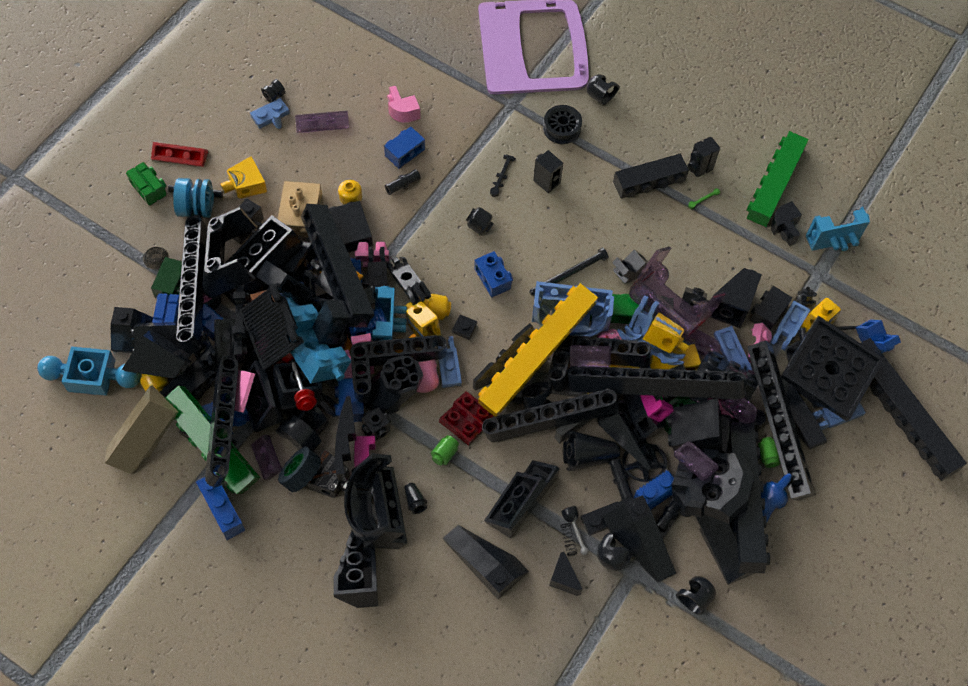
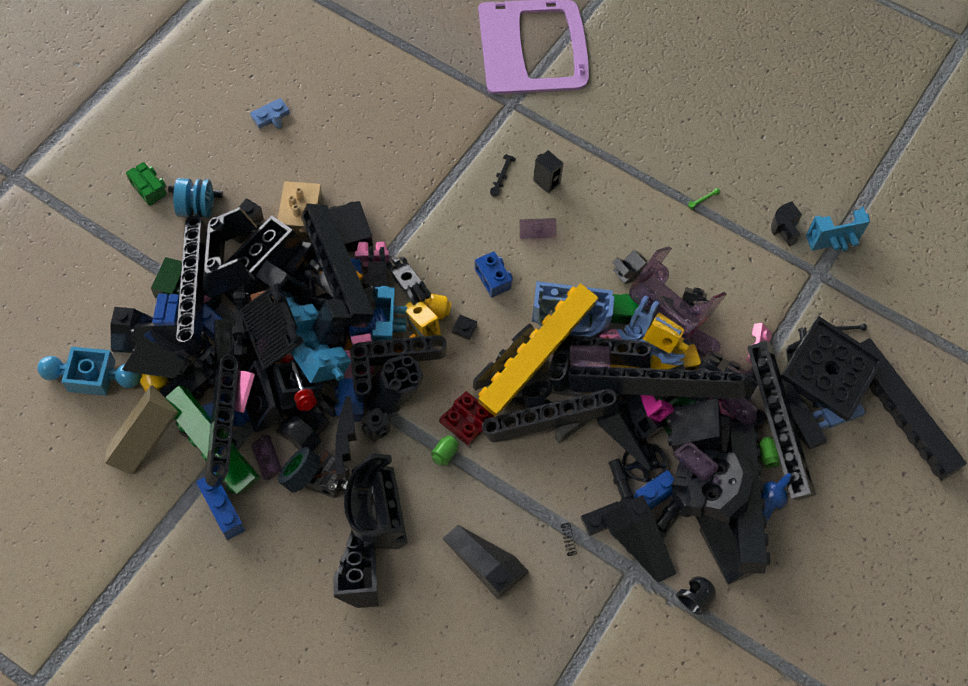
(154, 257): clear smoke cone -> none
(179, 154): red slope -> none
(244, 179): yellow torso -> none
(274, 90): black wheel -> none
(322, 121): clear purple plate -> none
(349, 191): yellow head -> none
(362, 448): dark pink leg -> none
(402, 109): bright pink brick -> none
(402, 182): black pin -> none
(404, 147): blue brick -> none
(415, 500): black cone -> none
(430, 377): bright pink helmet -> none
(449, 366): medium blue hinge -> none
(479, 220): black head -> none
(521, 497): black slope -> none
(537, 228): none -> plate
(562, 124): black wheel -> none
(565, 577): black slope -> none
(571, 515): hinge -> none
(587, 451): black cone -> none
(598, 88): black helmet -> none
(602, 254): black bar -> none
(613, 557): black helmet -> none
(650, 176): black brick -> none
(703, 156): black brick -> none
(731, 347): medium blue hinge -> none
(739, 297): black slope -> none
(771, 308): black brick -> none
(777, 179): green brick -> none
(791, 323): medium blue hinge -> none
(807, 297): black wheel -> none
(826, 309): yellow torso -> none
(875, 330): blue brick -> none

